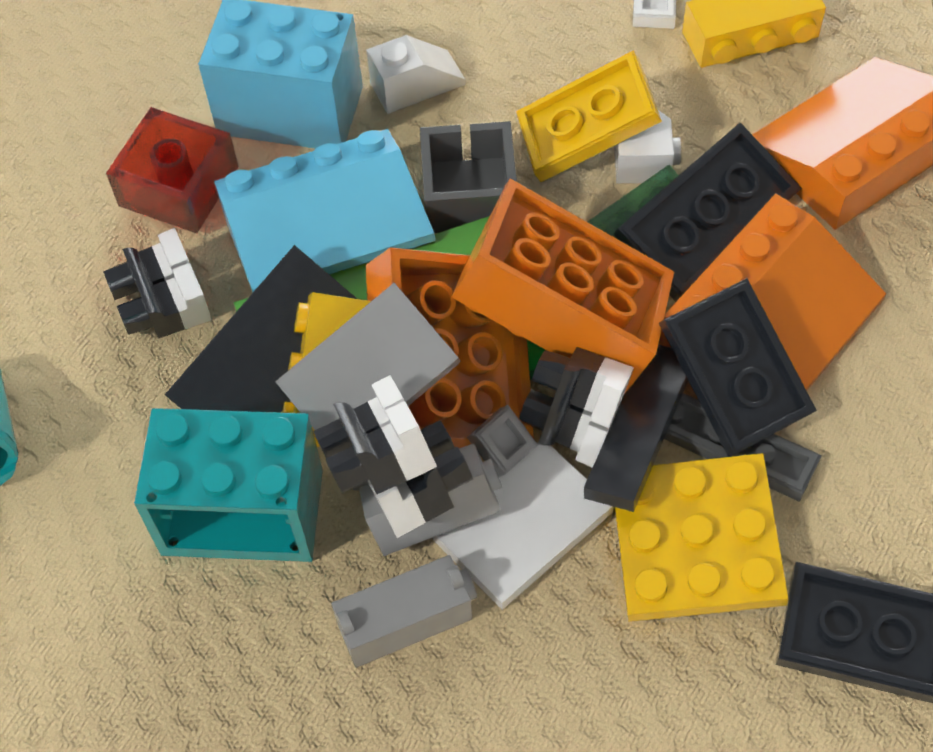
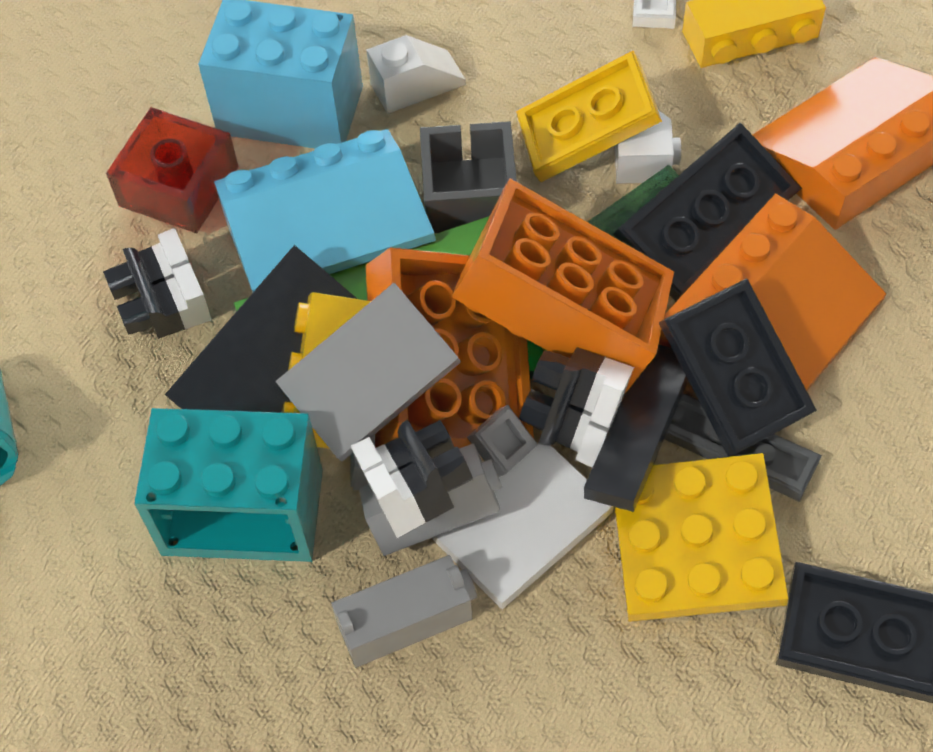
(375, 442): black hips -> none

